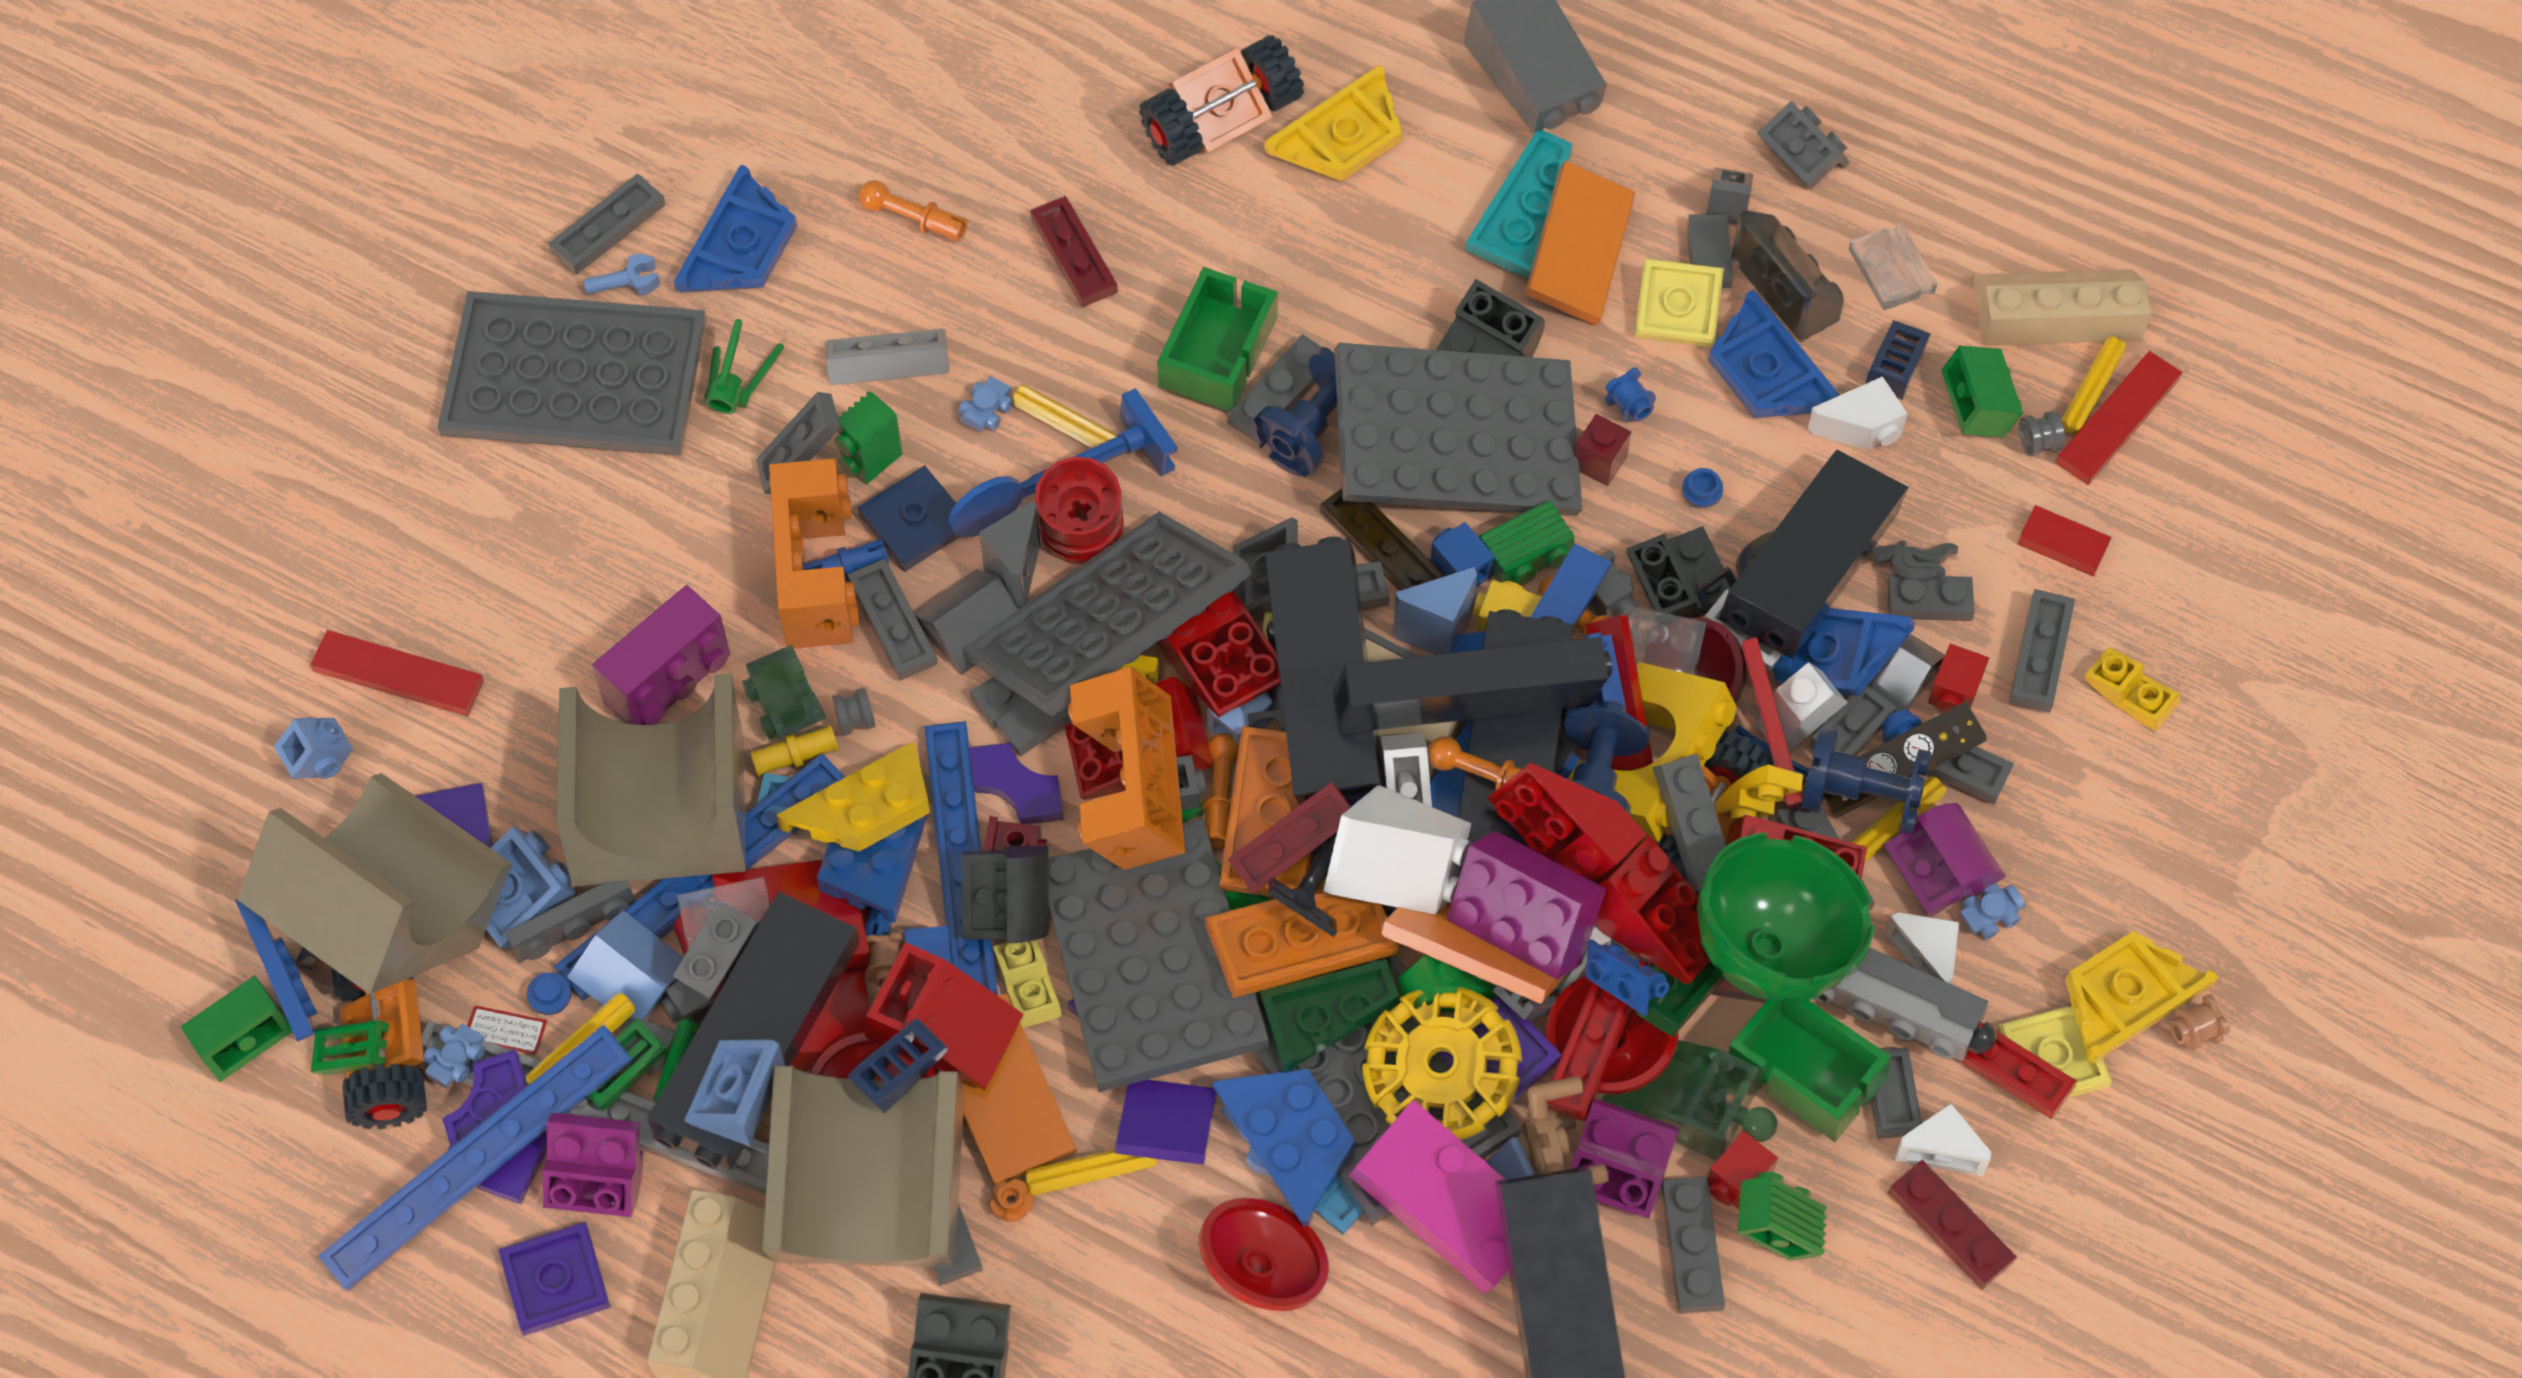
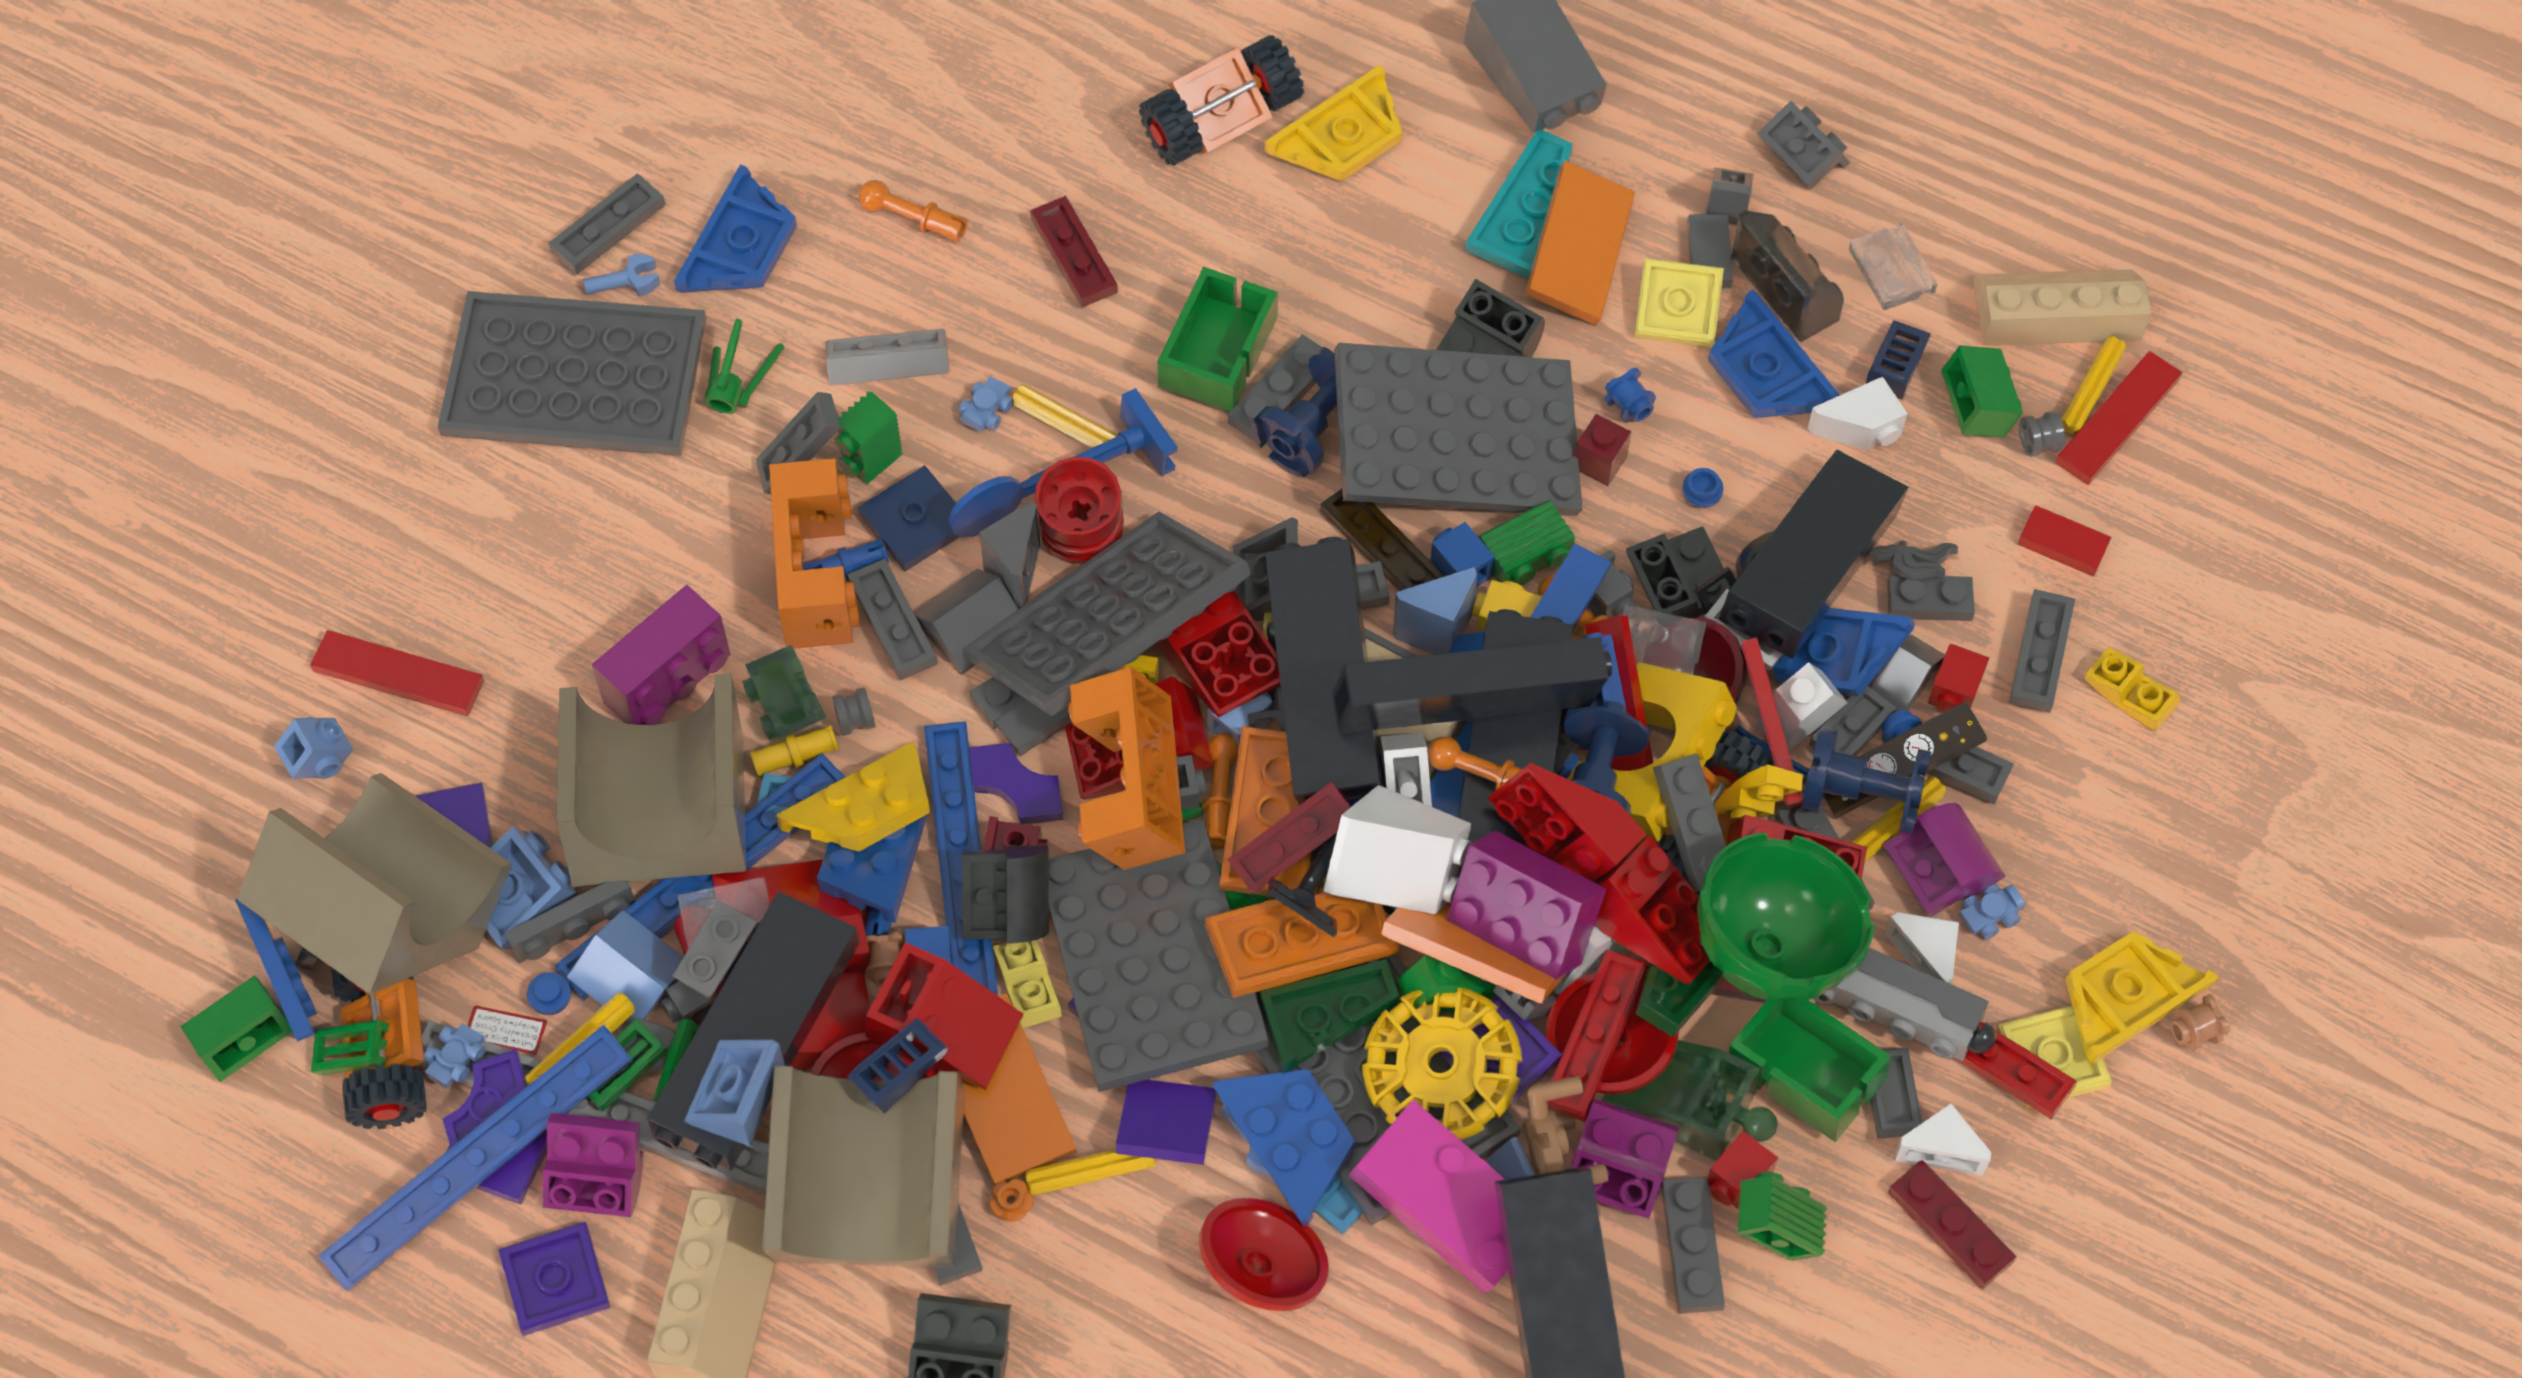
(1622, 977): blue hinge -> none

